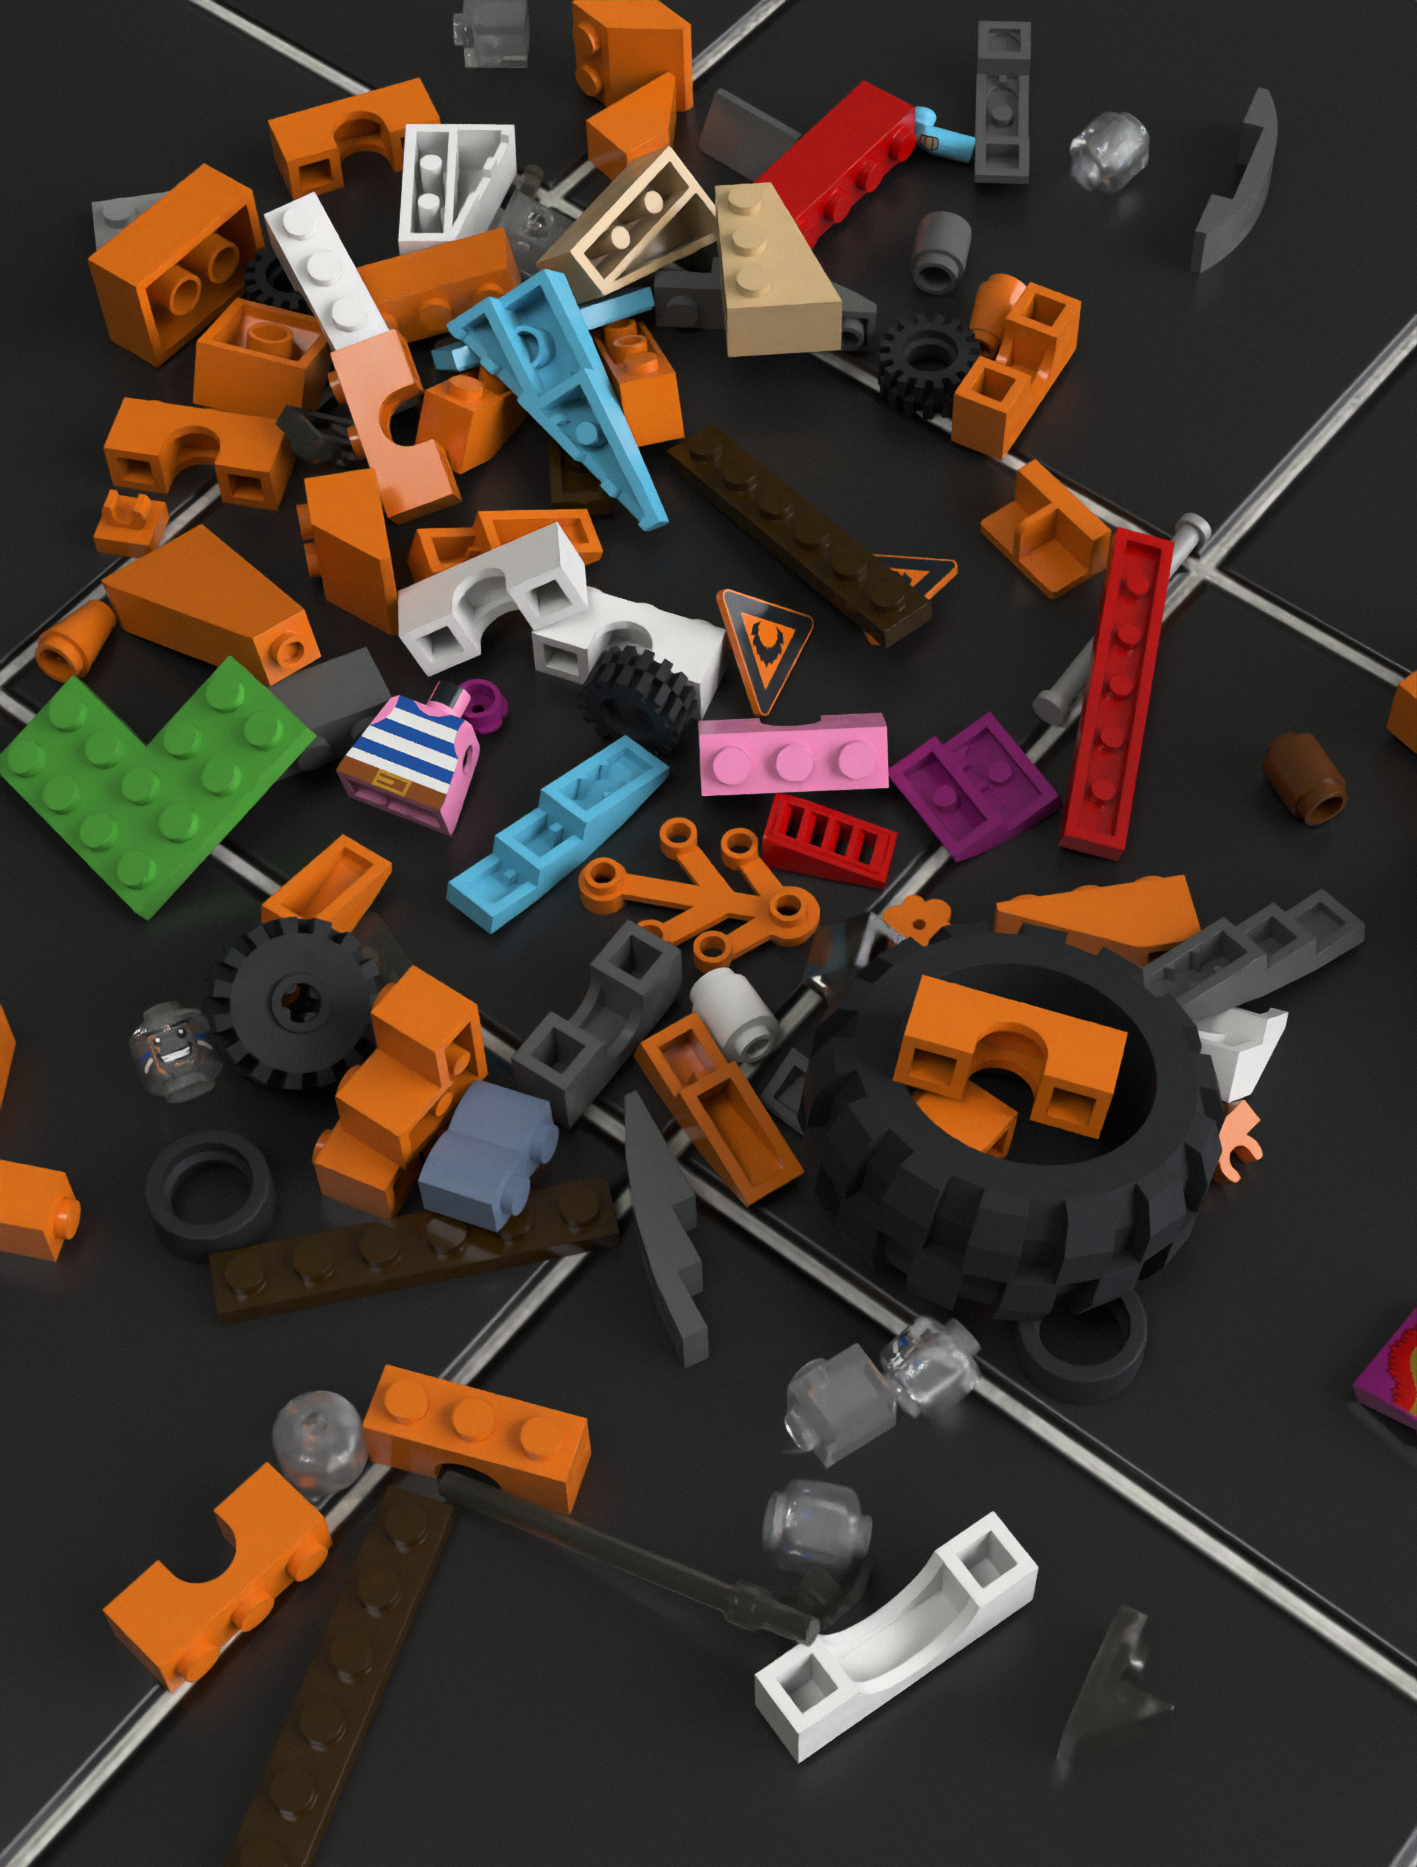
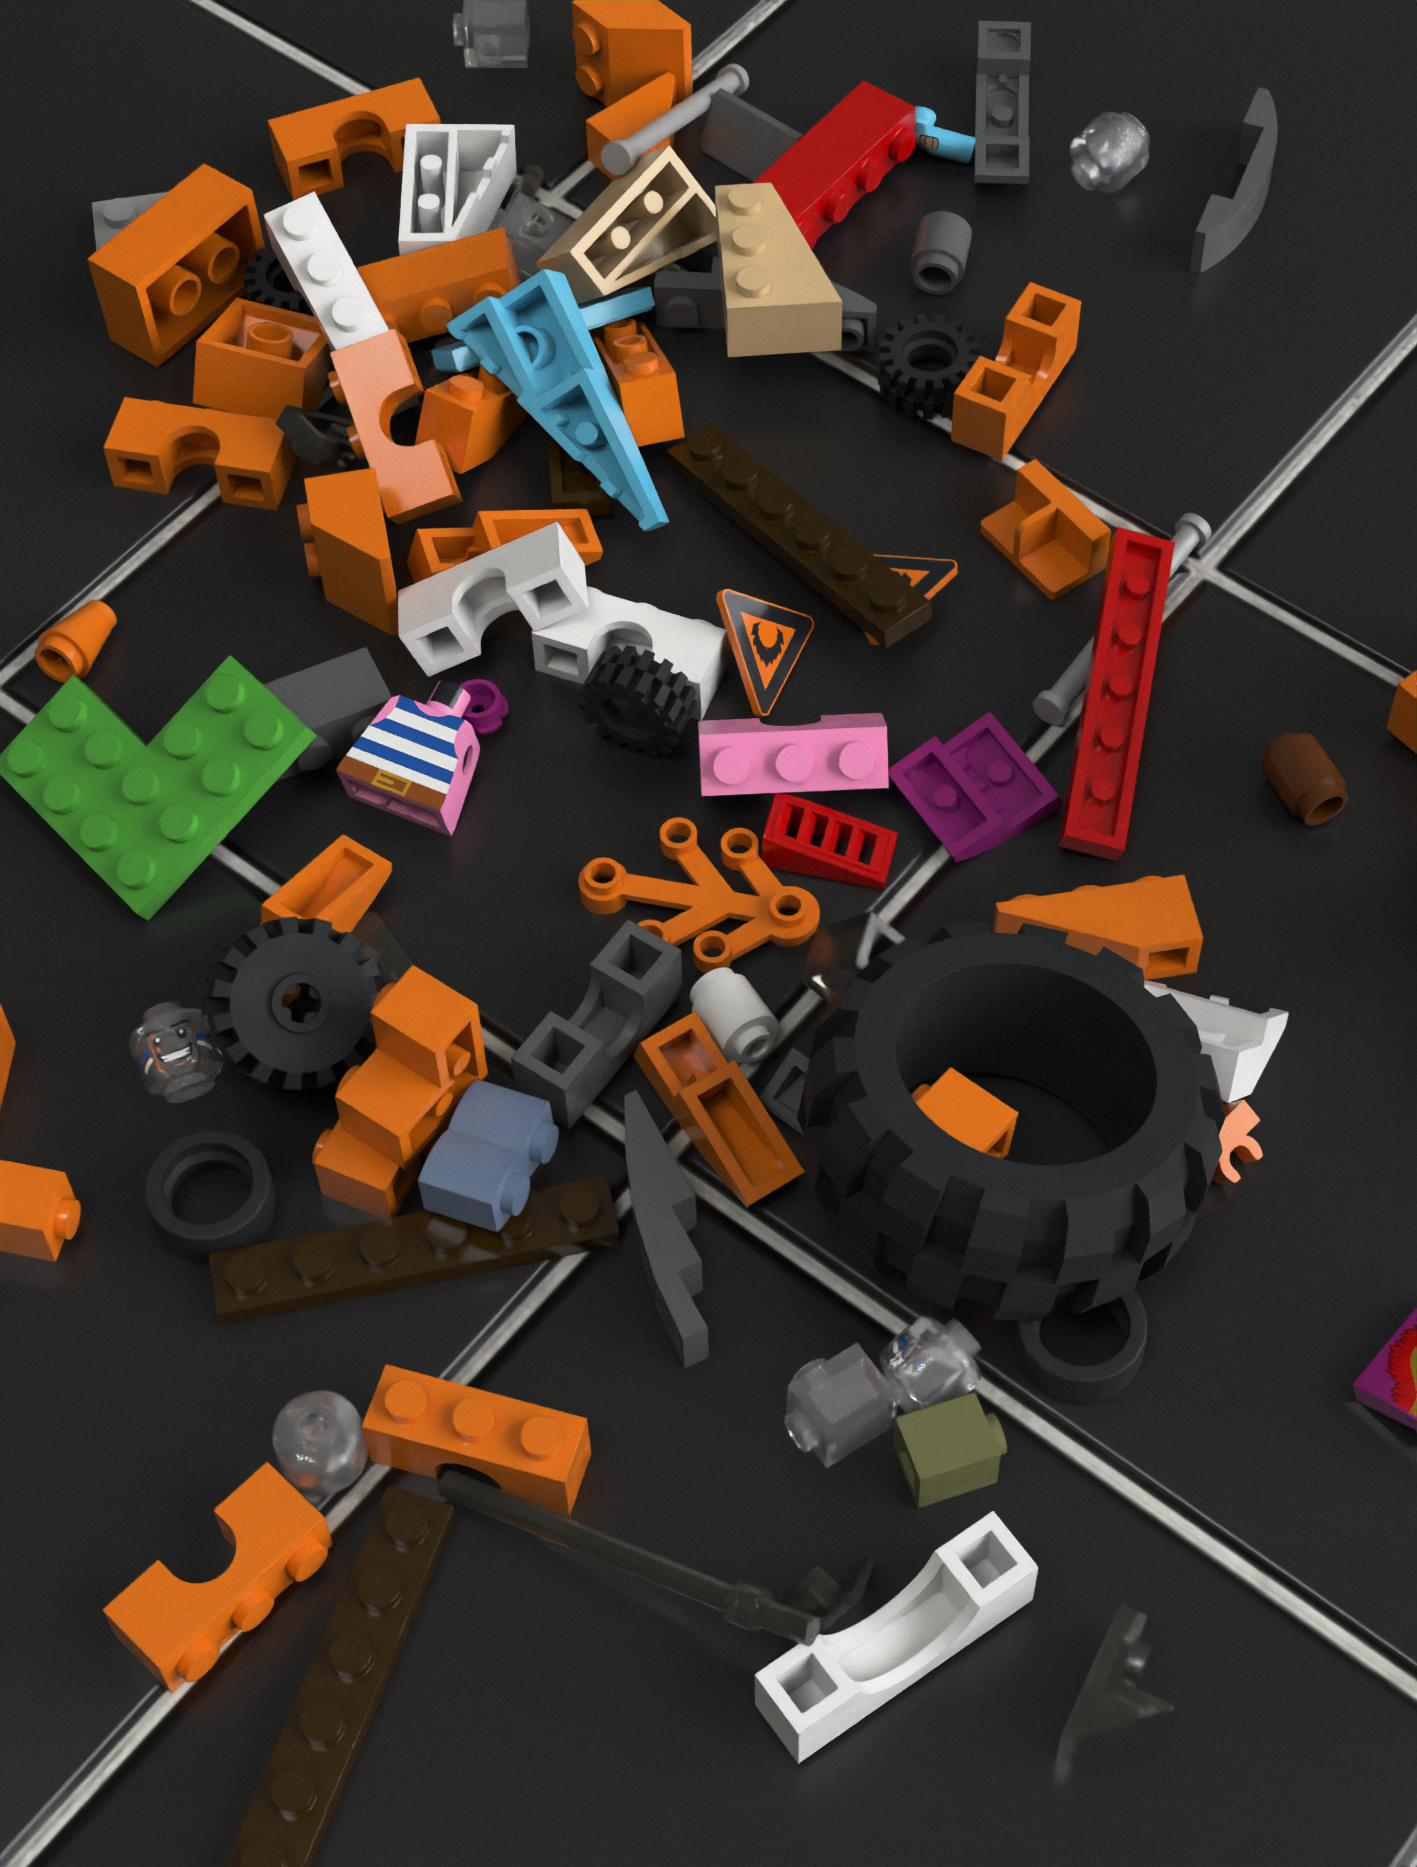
(130, 525): orange tile -> none
(212, 605): orange slope -> none
(559, 835): medium azure slope -> none
(620, 154): none -> light grey bar
(815, 1526): clear head -> none
(920, 915): orange plant -> none
(948, 1449): none -> olive brick
(991, 306): orange cone -> none
(1061, 1057): orange arch -> none
(1246, 961): dark grey slope -> none

